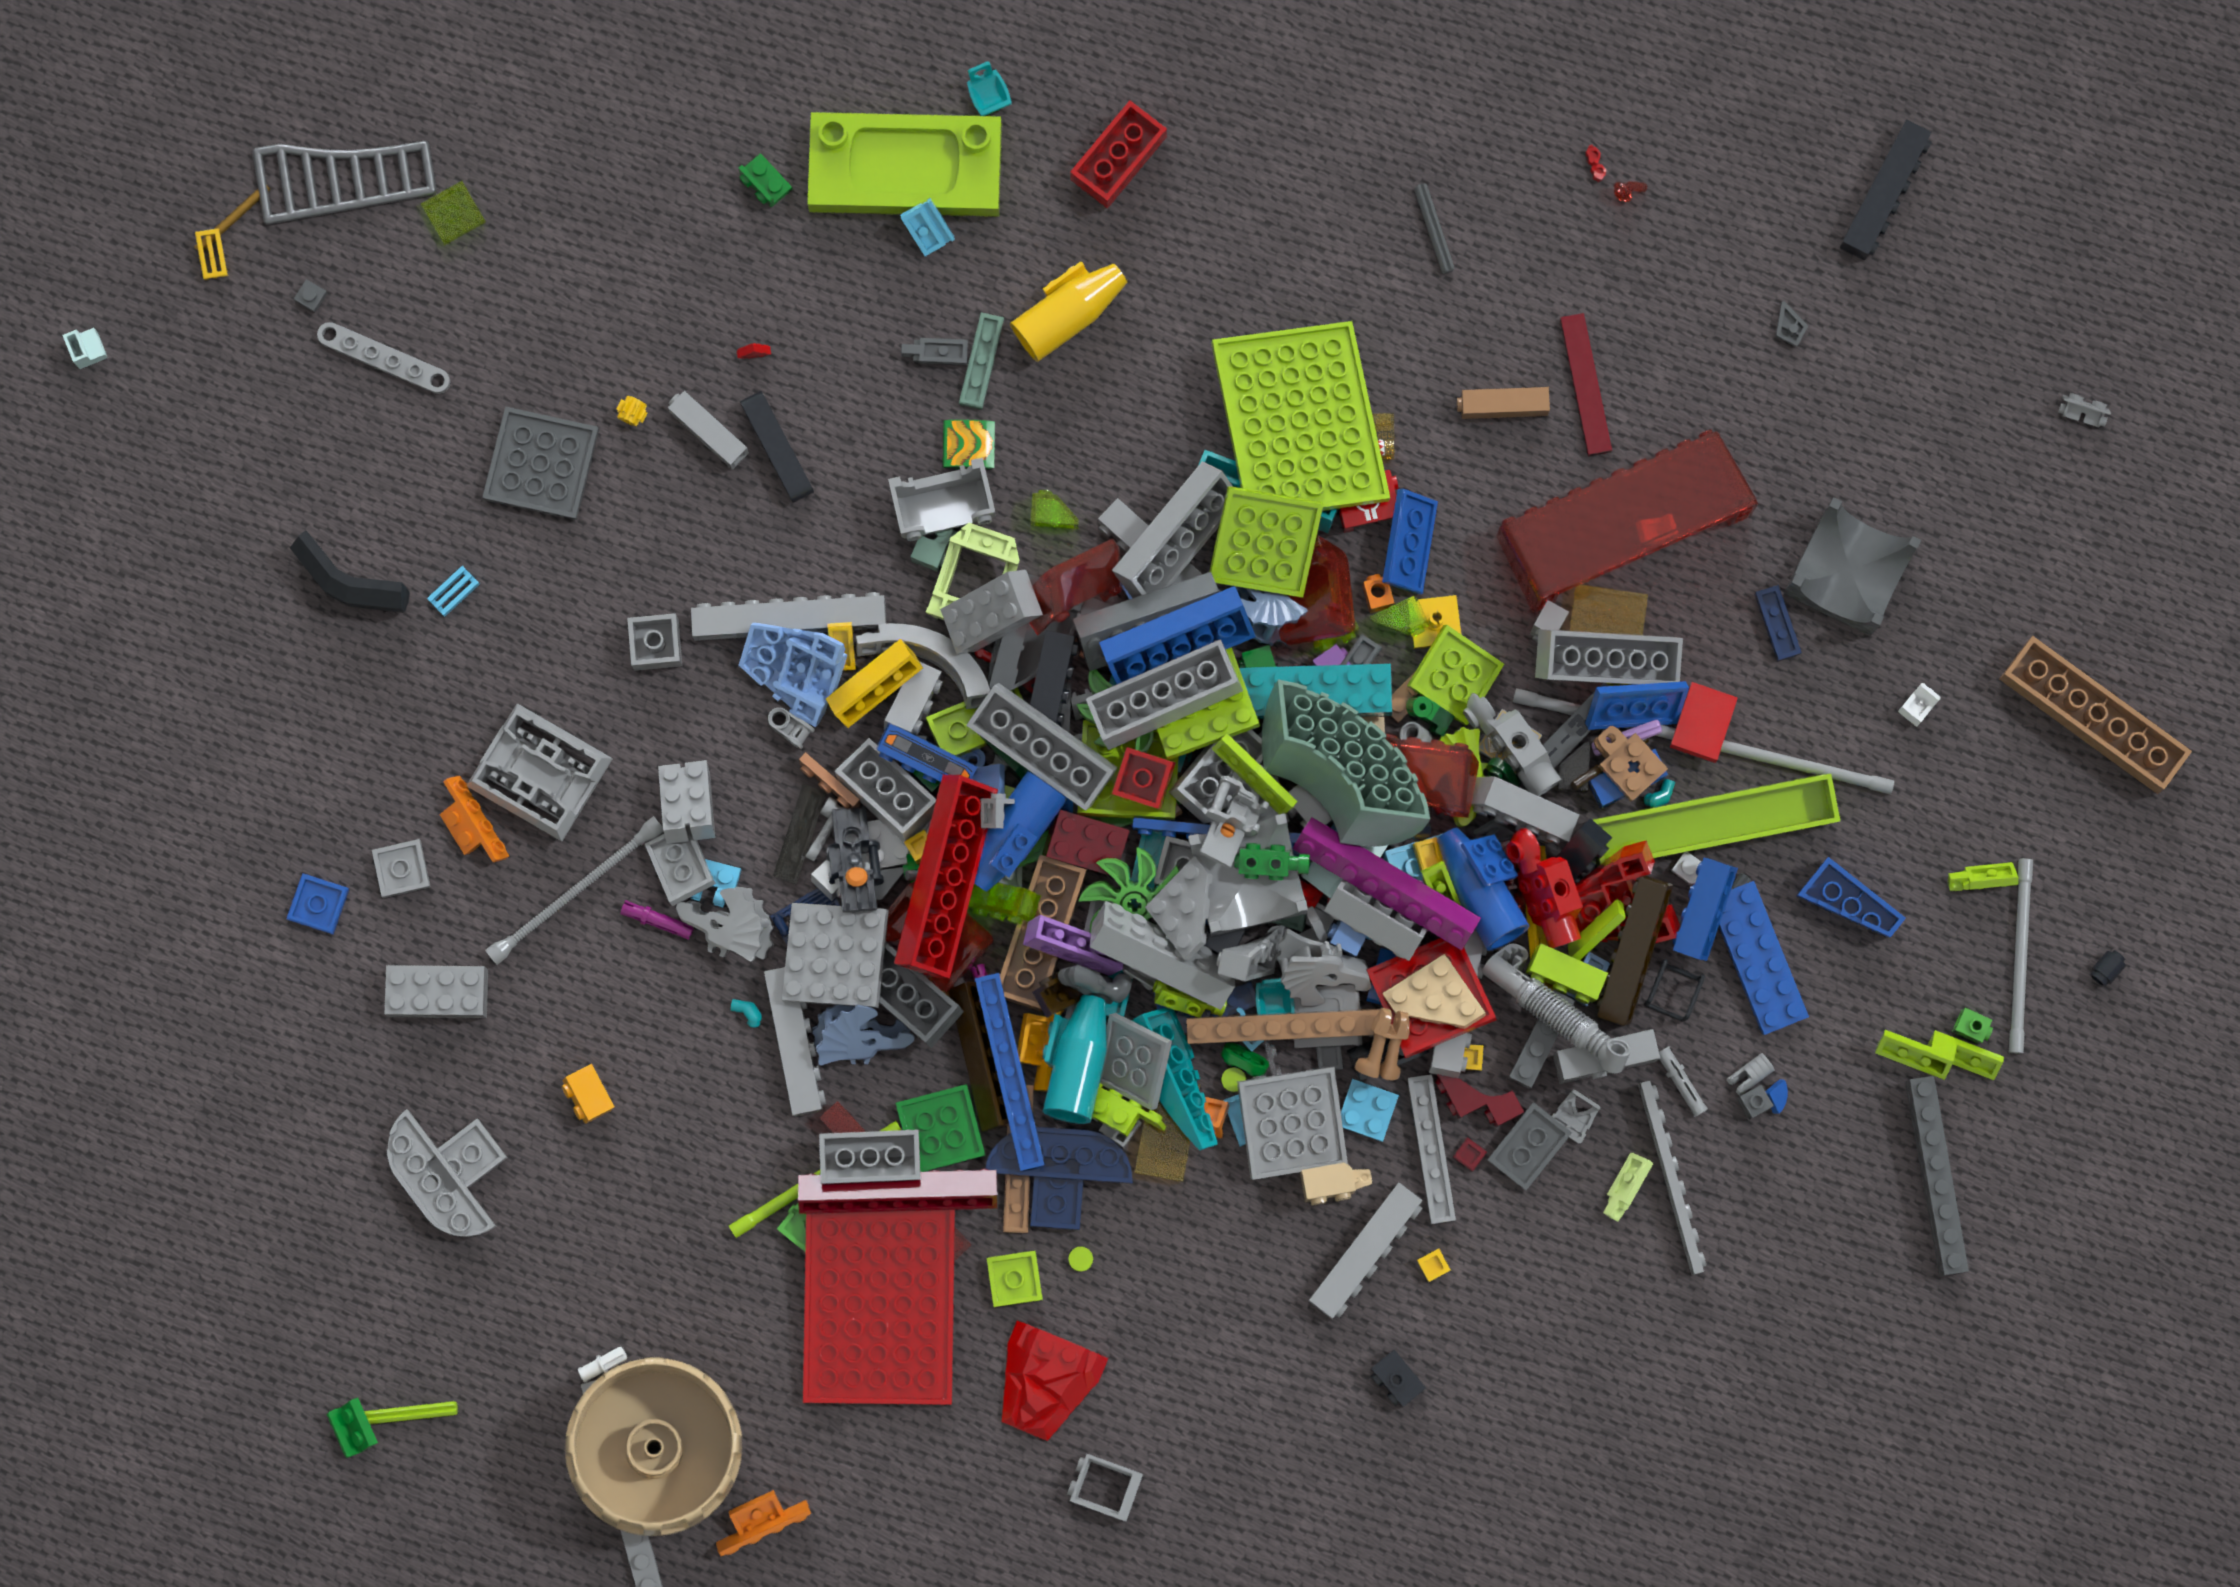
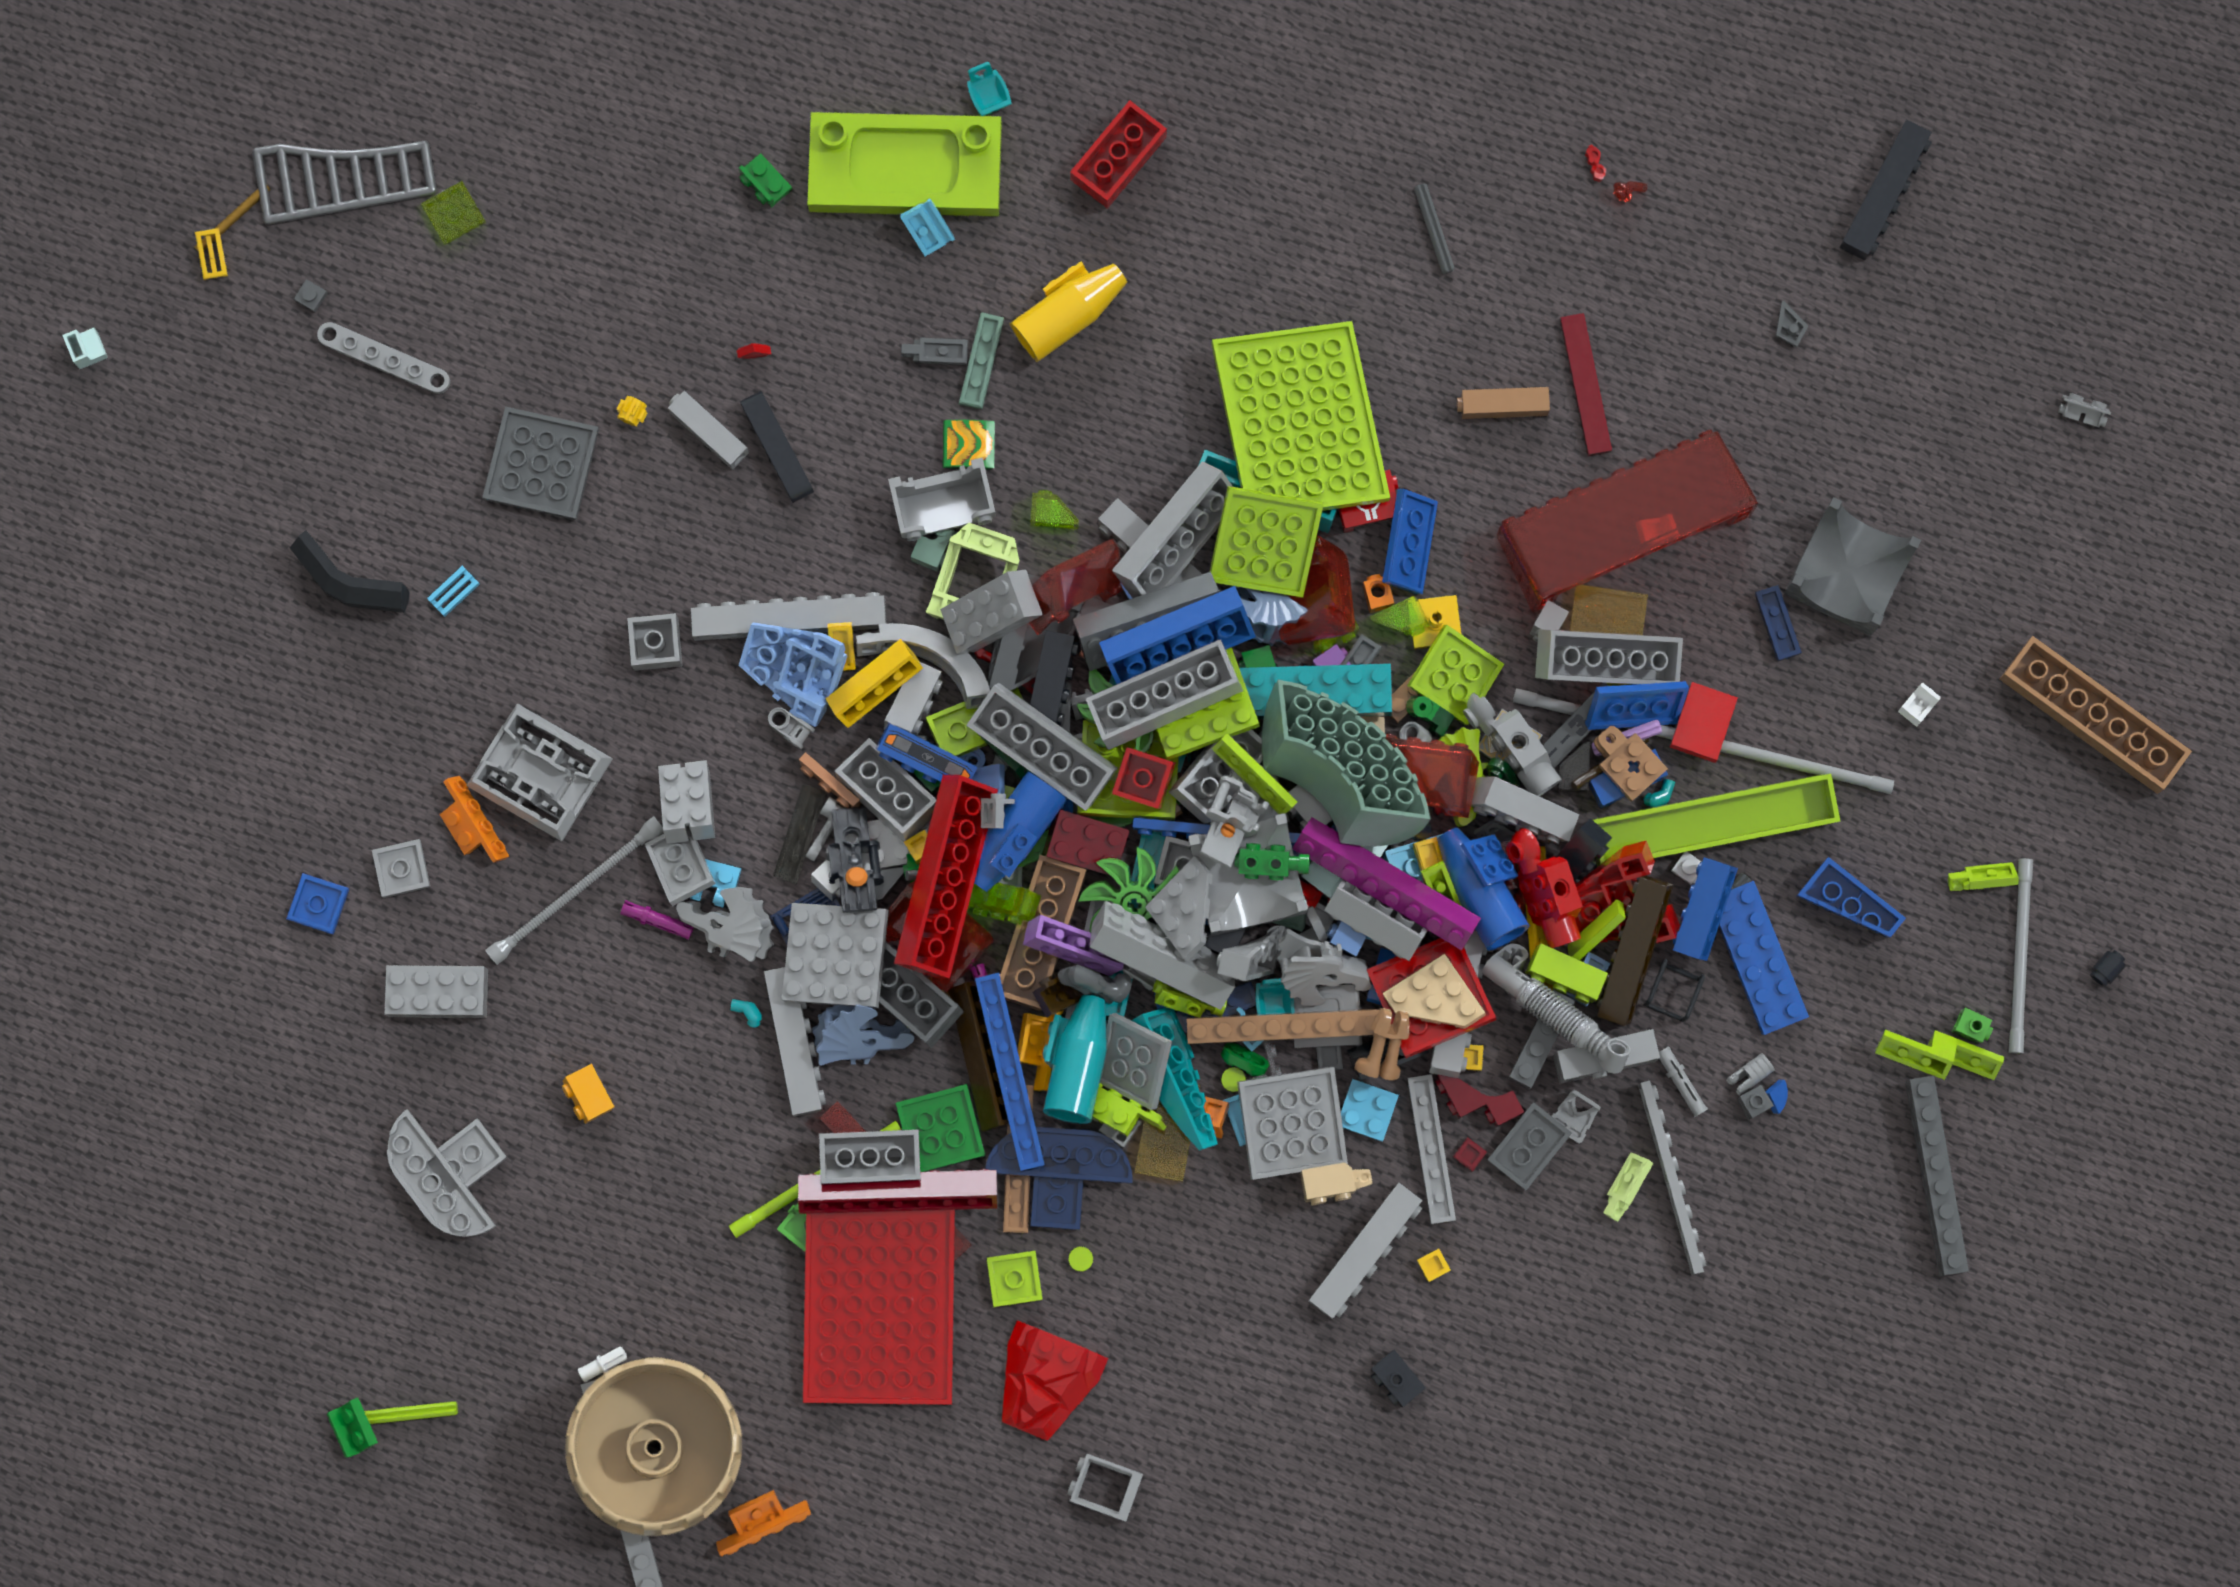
(1385, 434): clear yellow leg -> none

